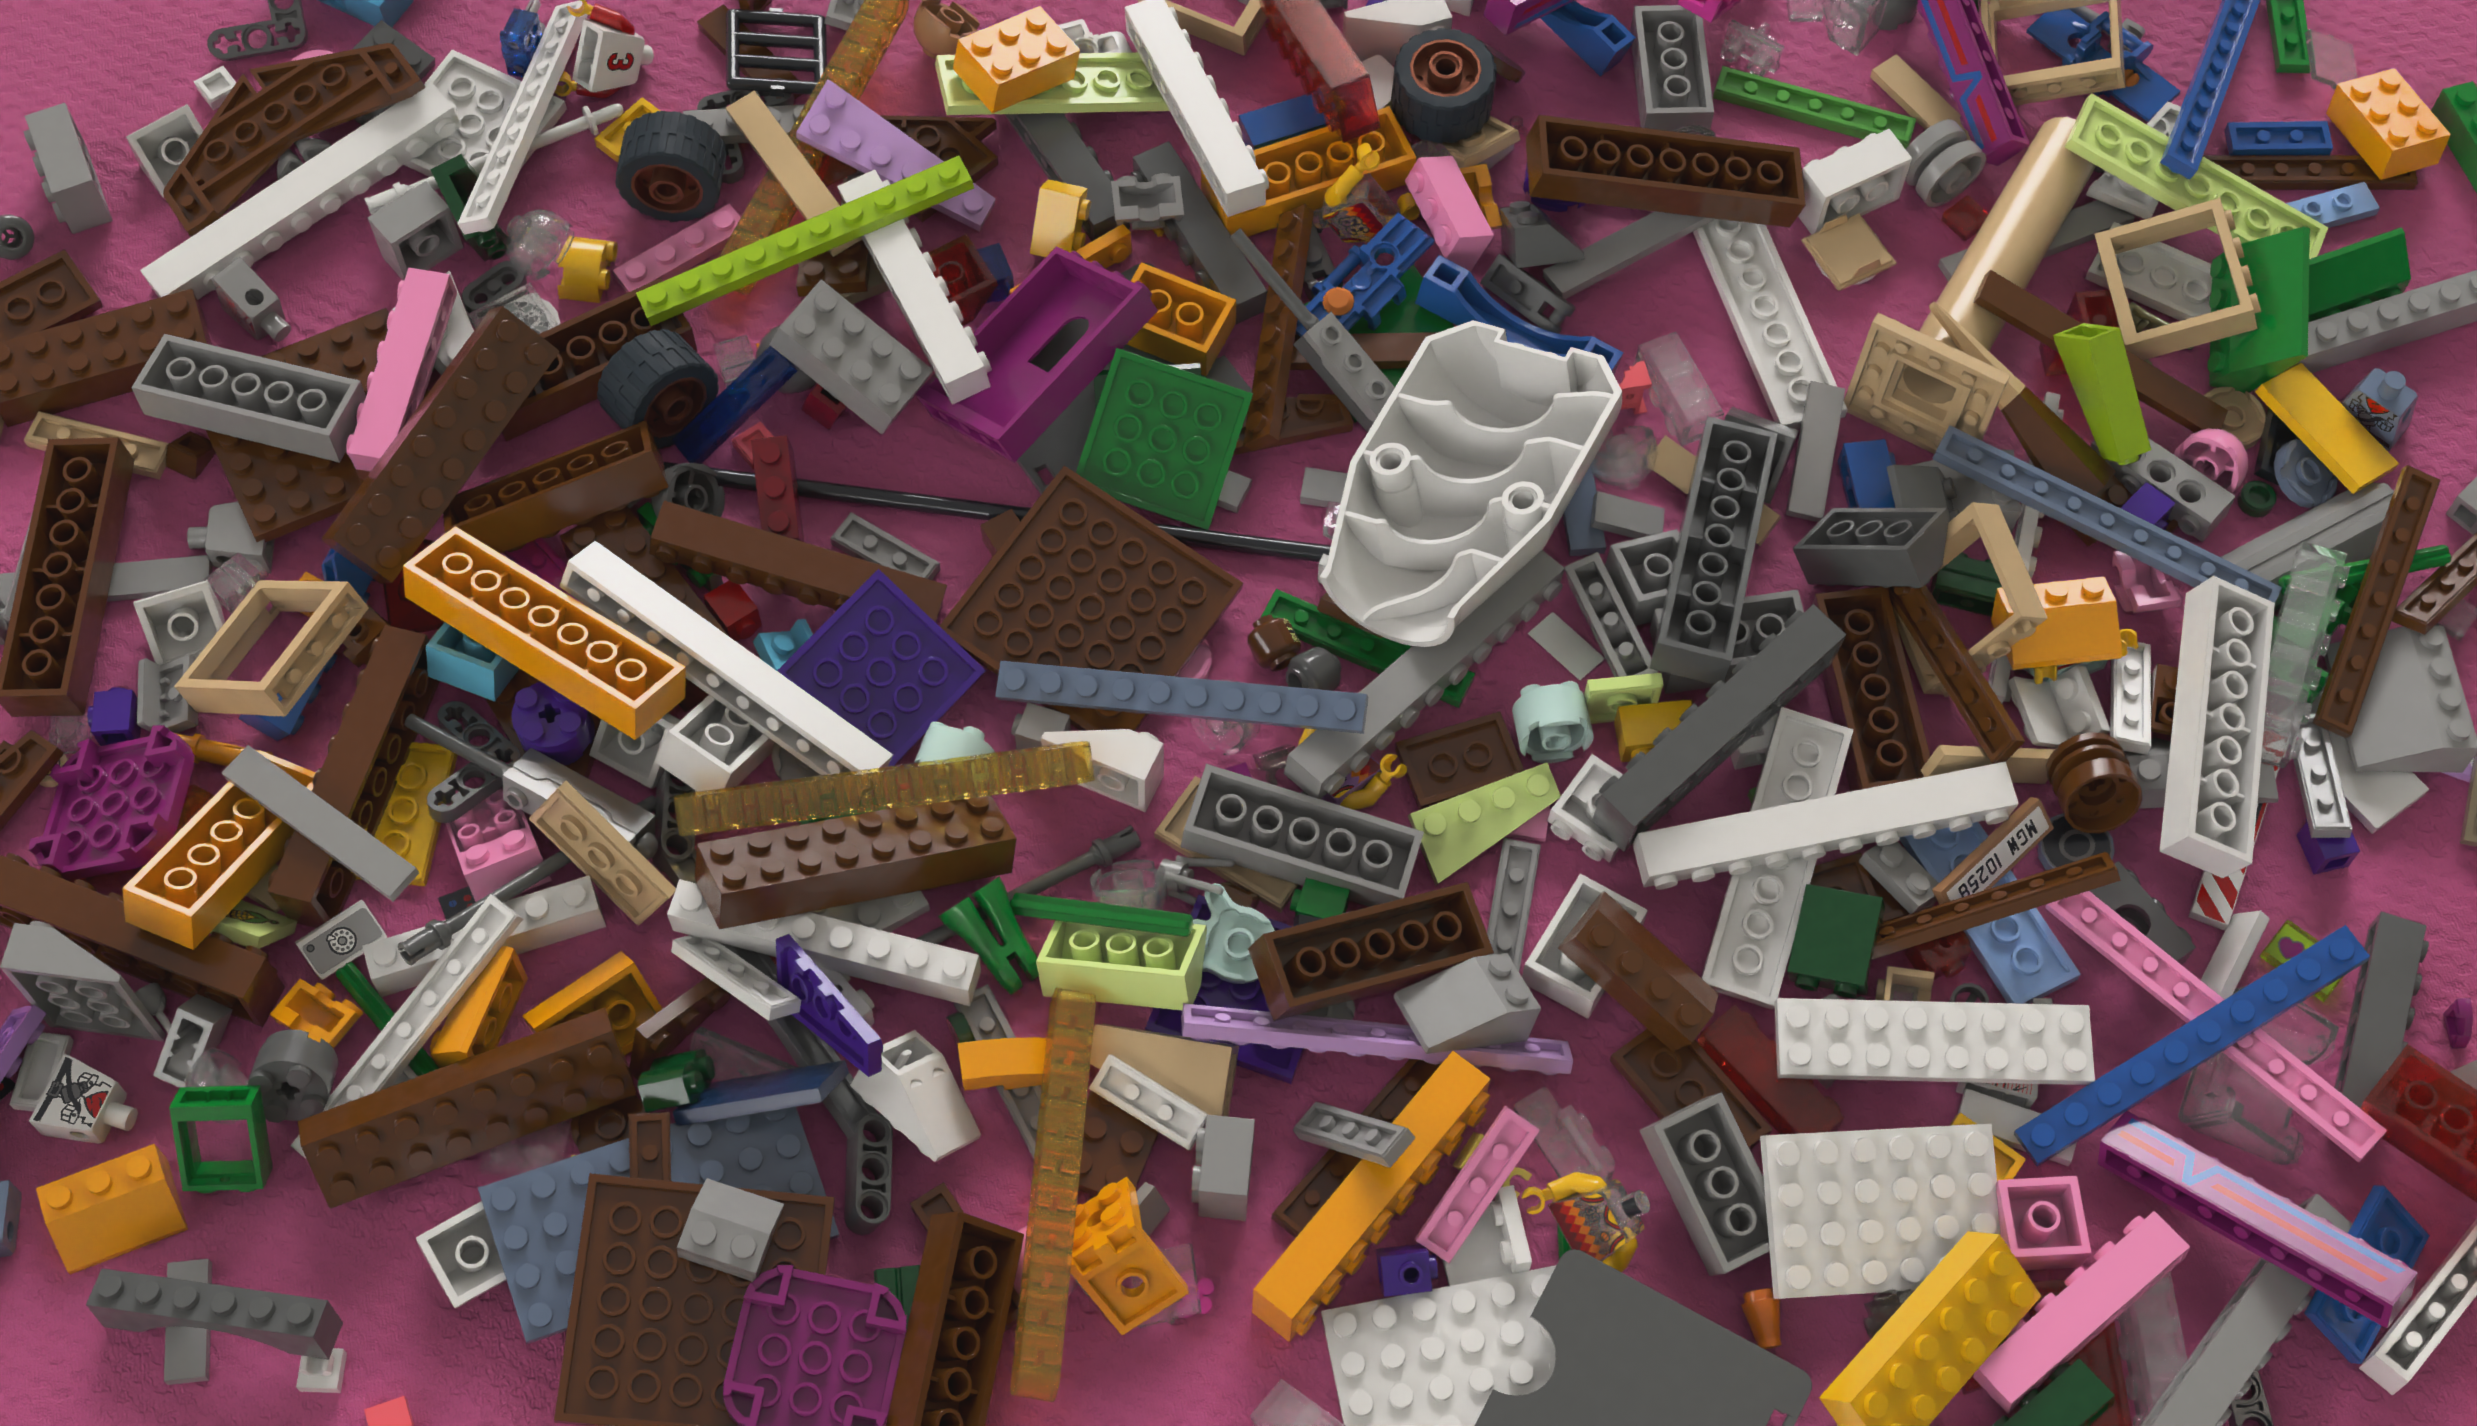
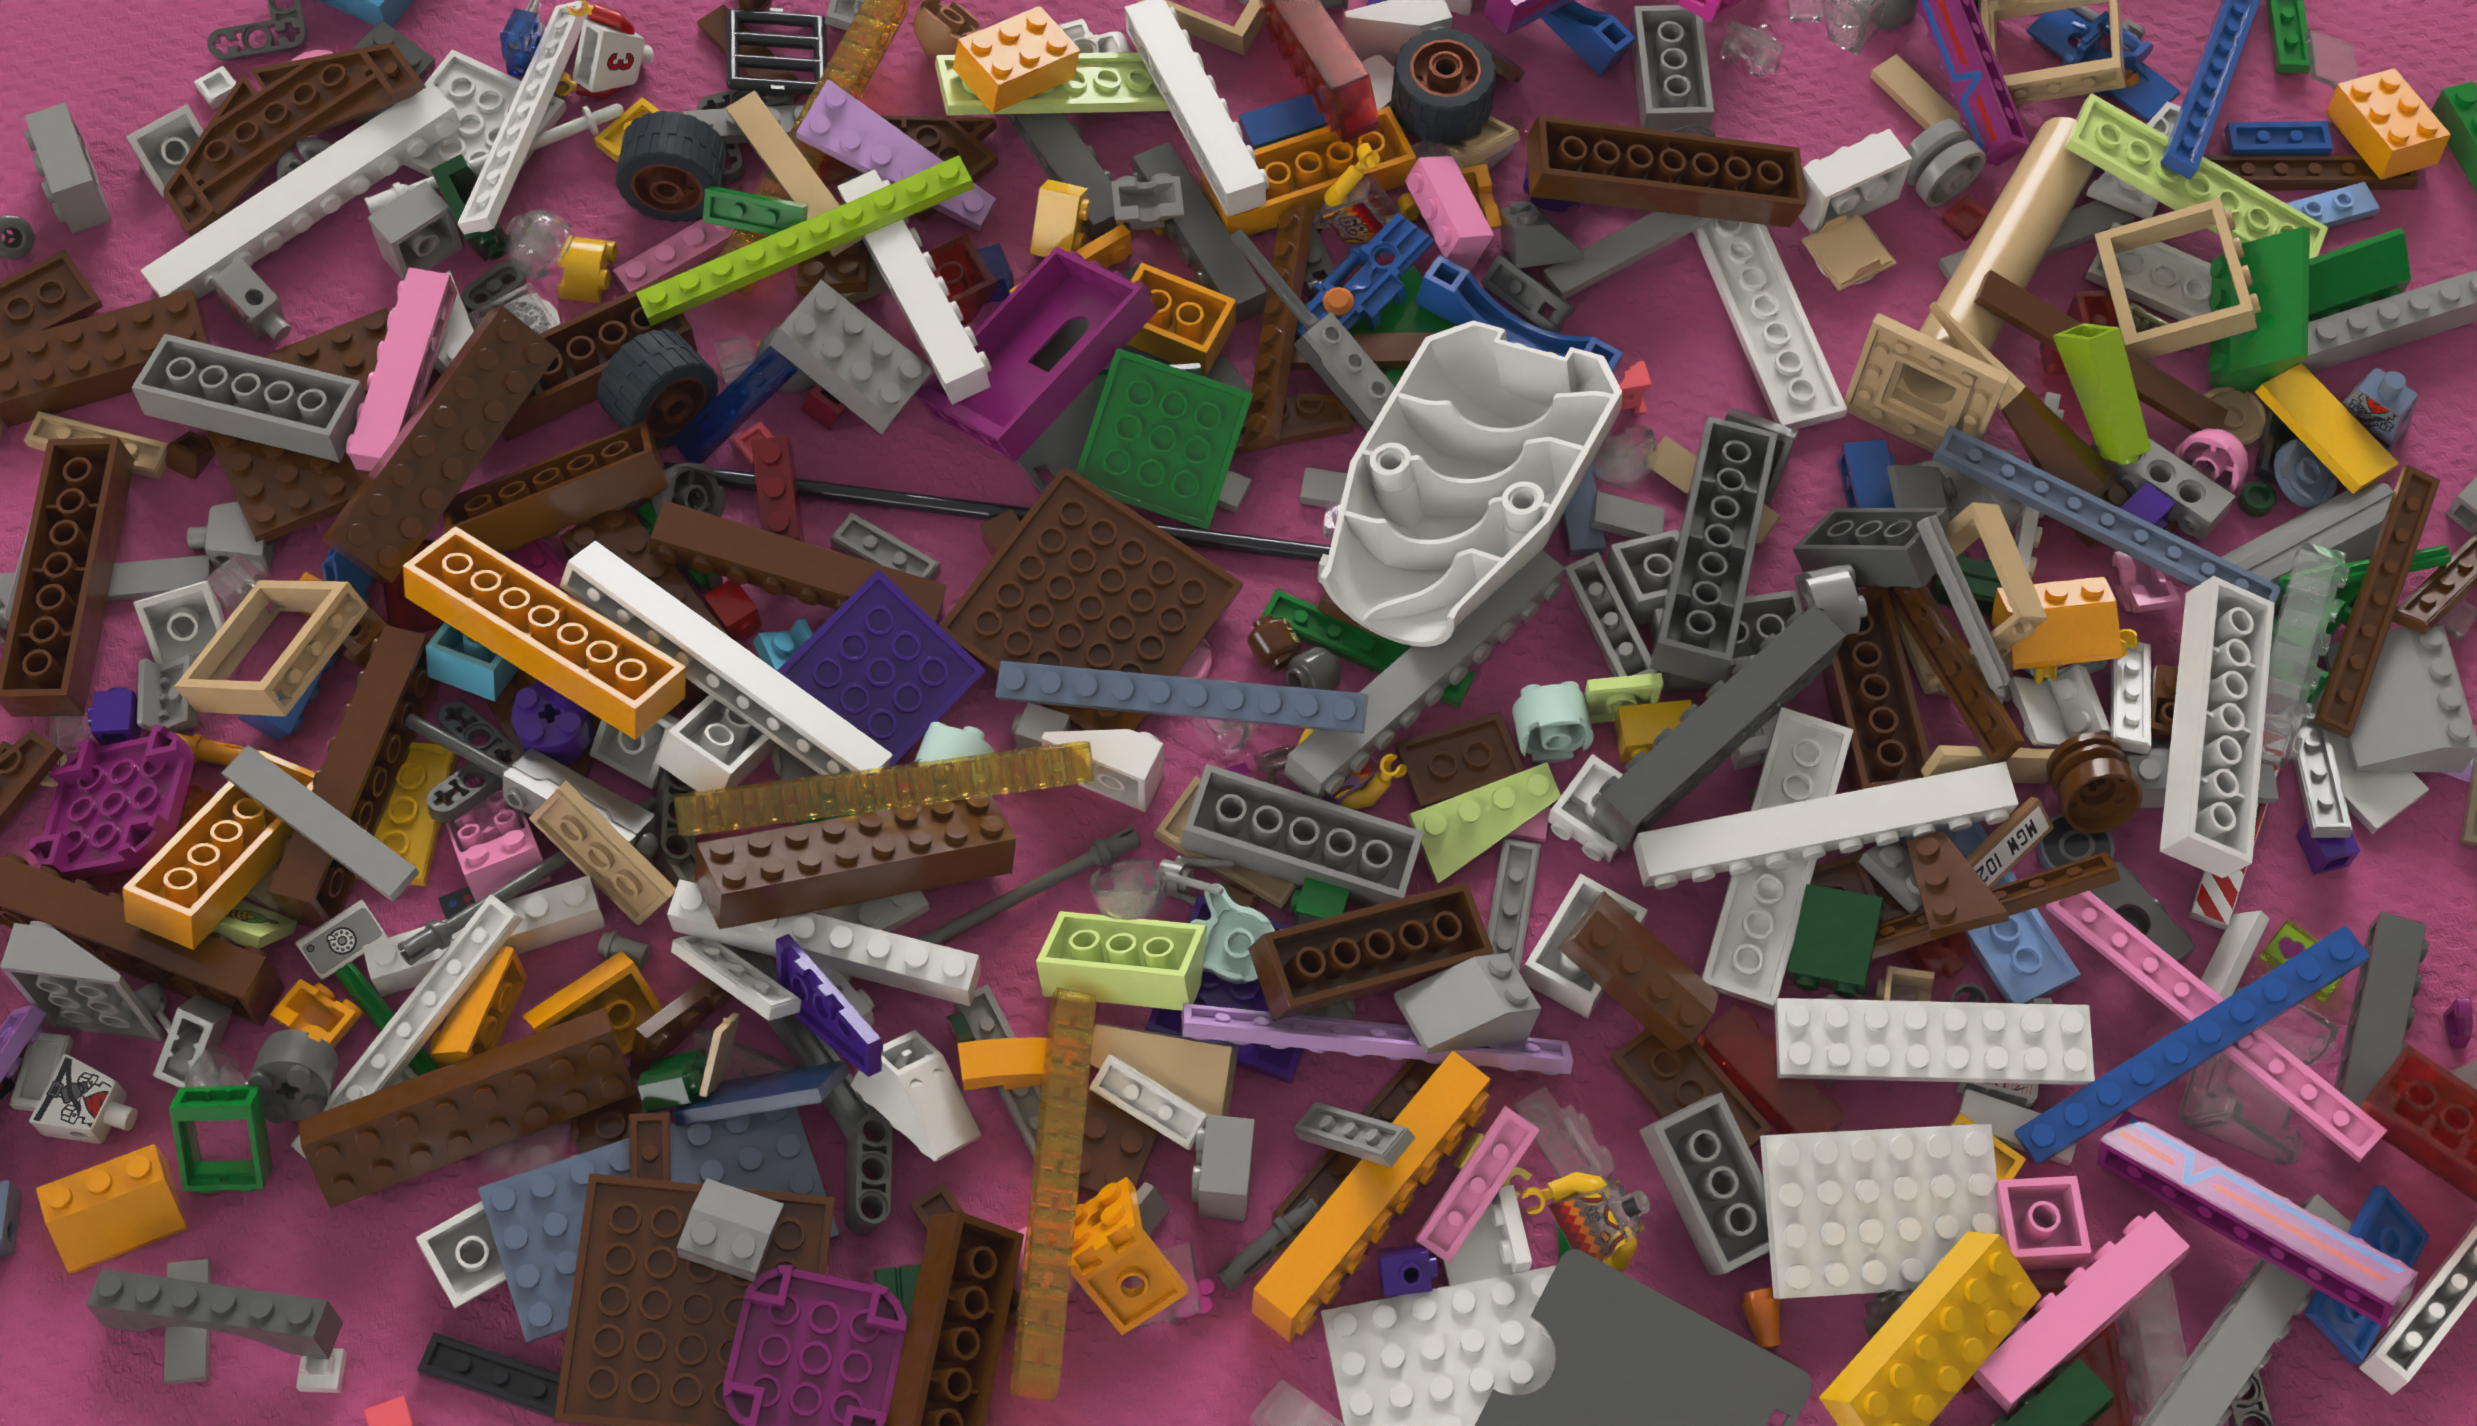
(490, 1375): none -> black tile
(613, 943): none -> light grey pin
(719, 1054): none -> tan piece
(751, 211): none -> green plate
(969, 925): green piece -> none
(1102, 914): green axle -> none
(1268, 1245): none -> dark grey pin
(1566, 646): white sticker -> none
(1678, 387): clear brick -> none
(1809, 106): bright green tile -> none
(1815, 451): light grey tile -> none
(1834, 594): none -> light grey cylinder
(1950, 887): none -> reddish brown wing
(1963, 602): none -> light grey axle

